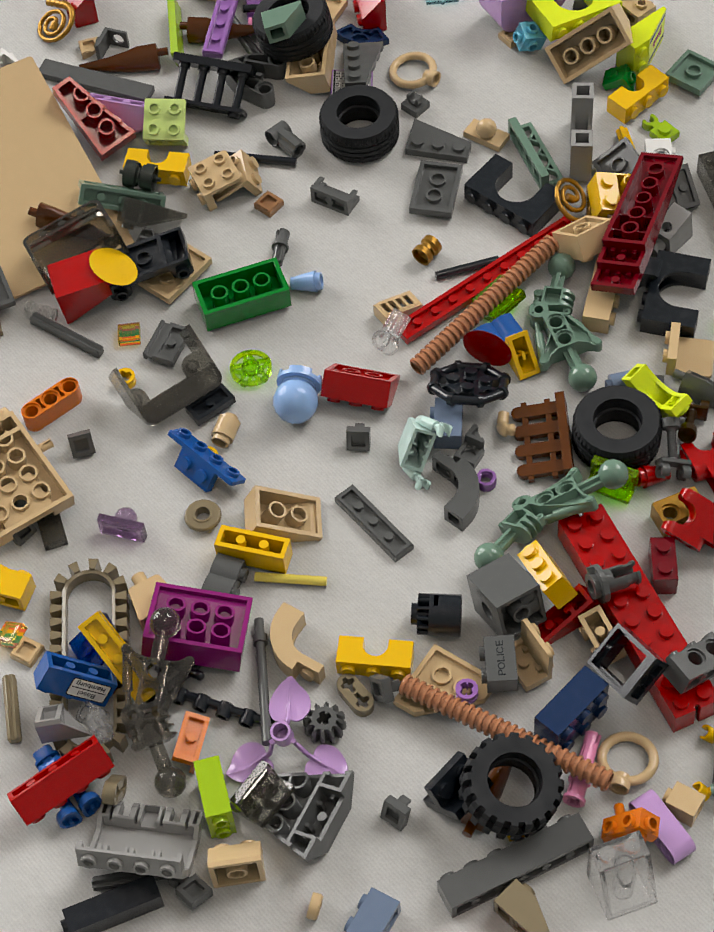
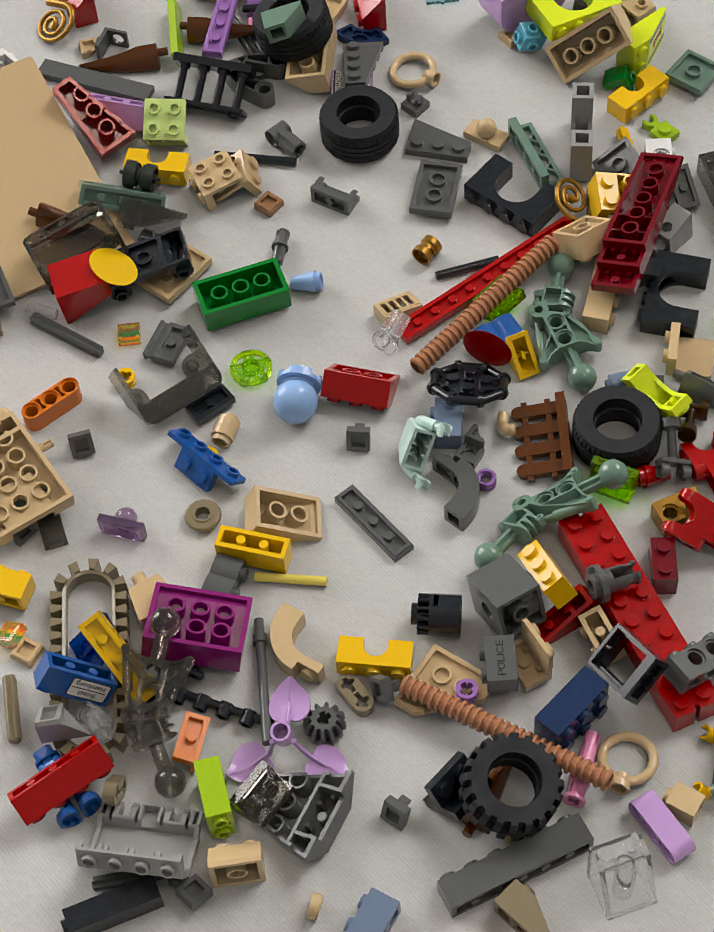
(630, 821): orange brick -> none

